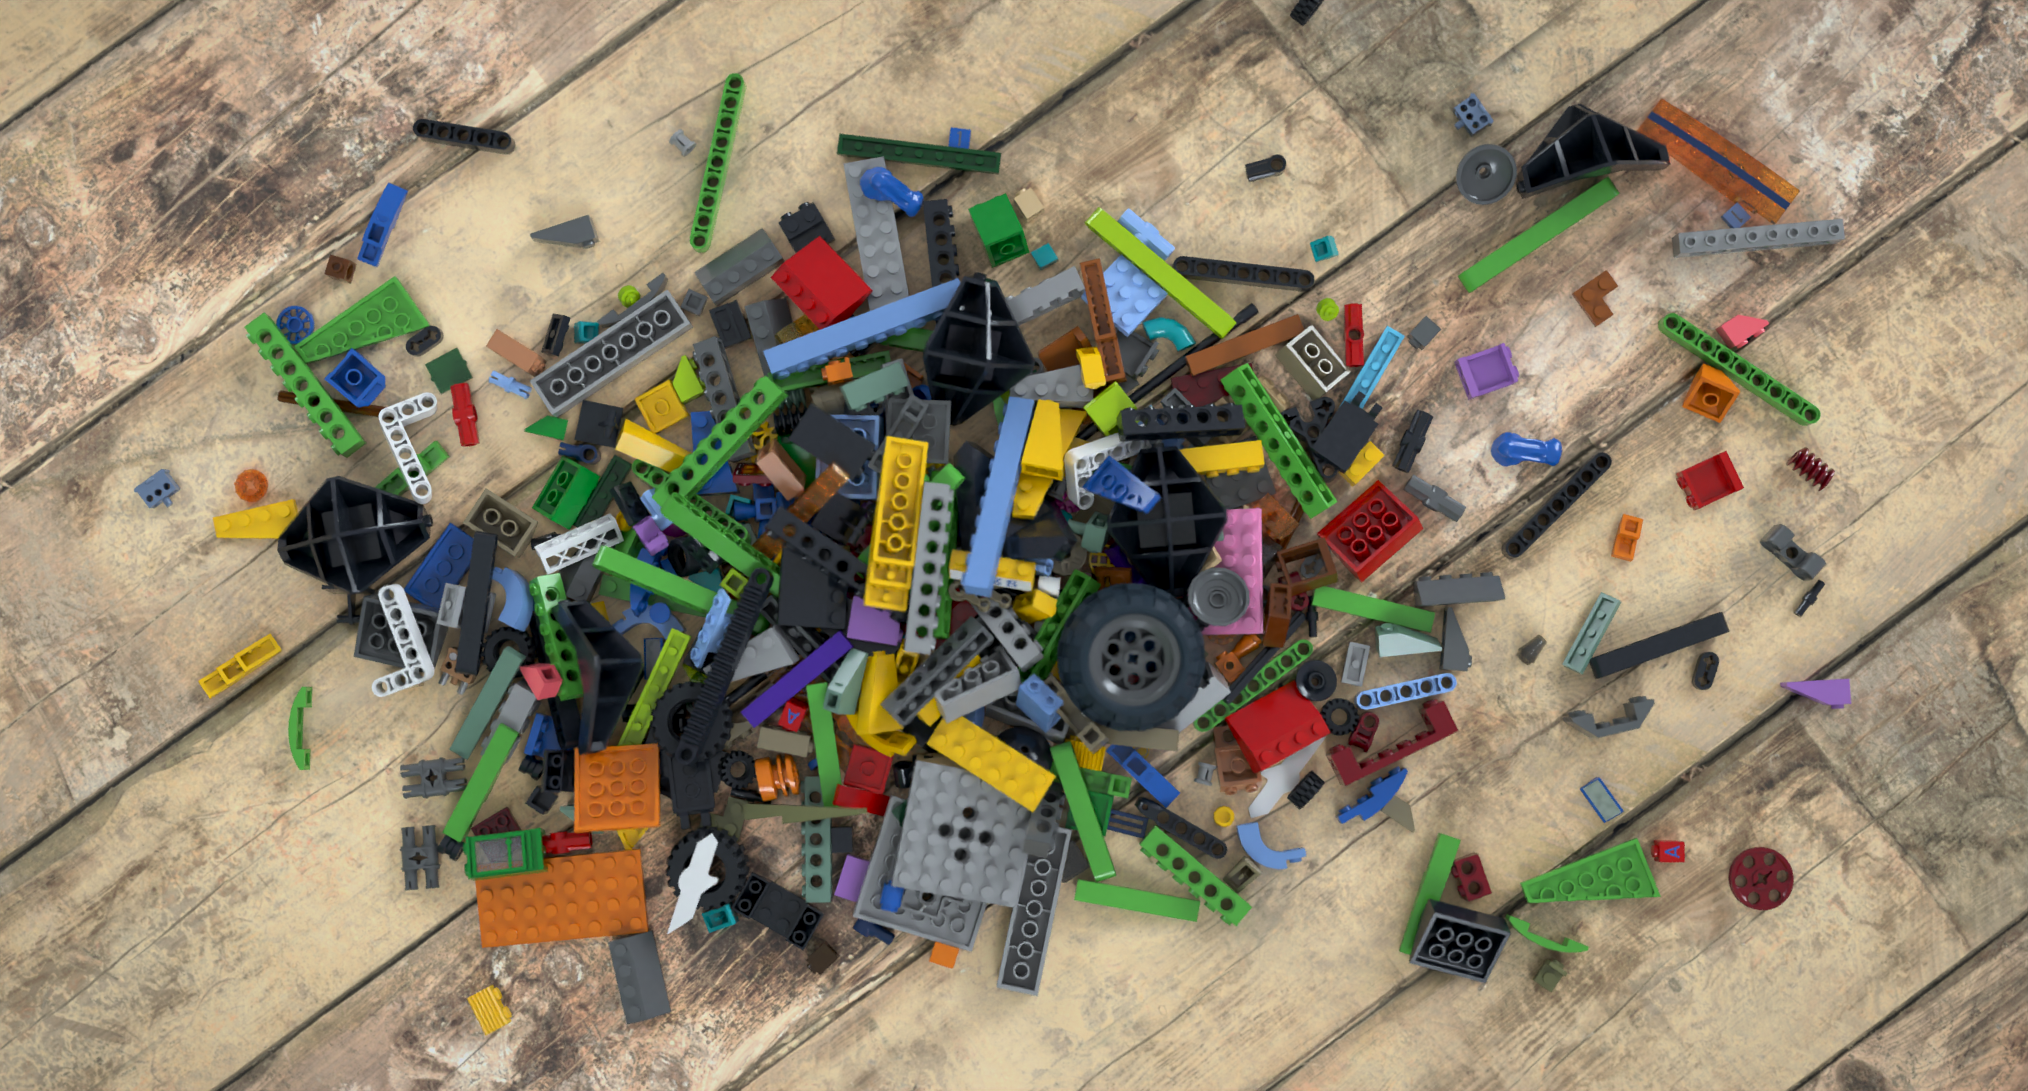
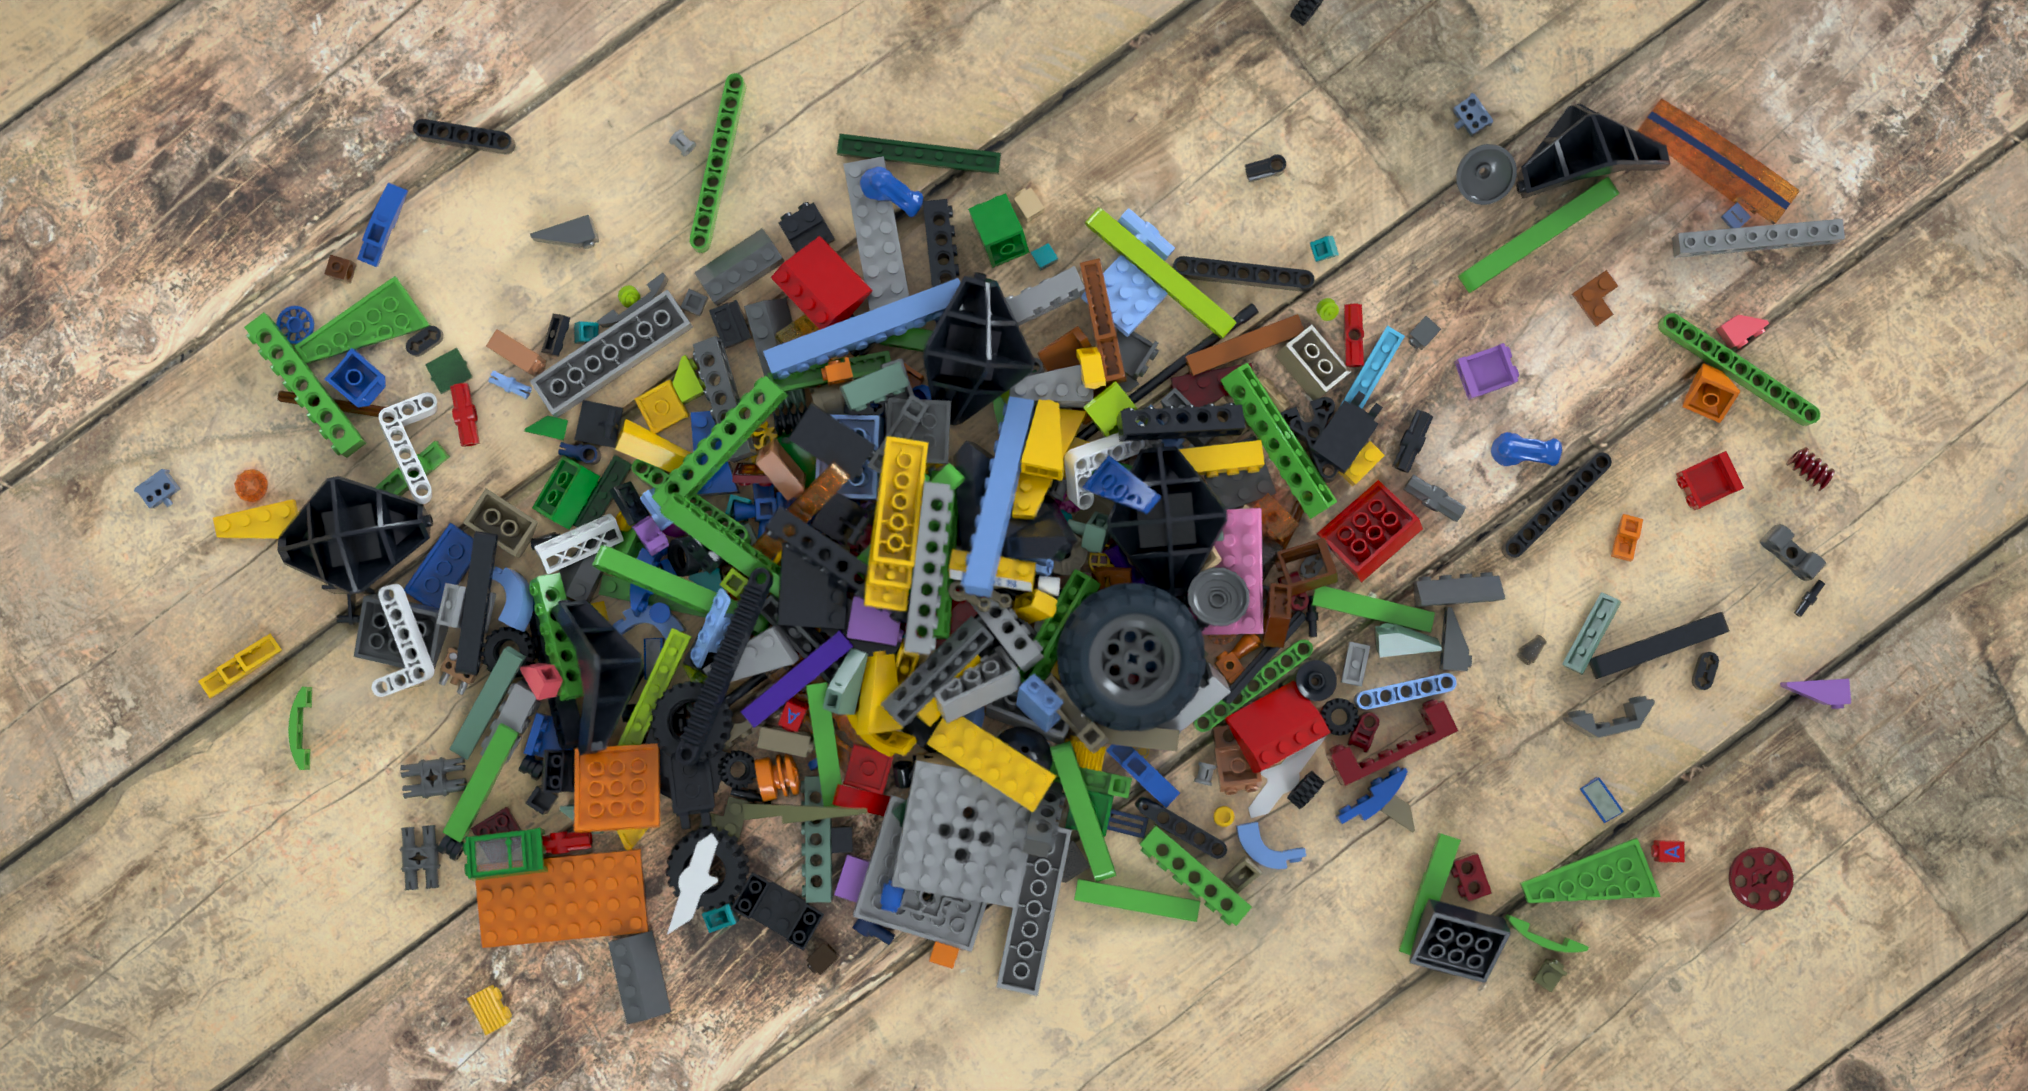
(959, 138): blue tile -> none
(1171, 330): teal cylinder -> none

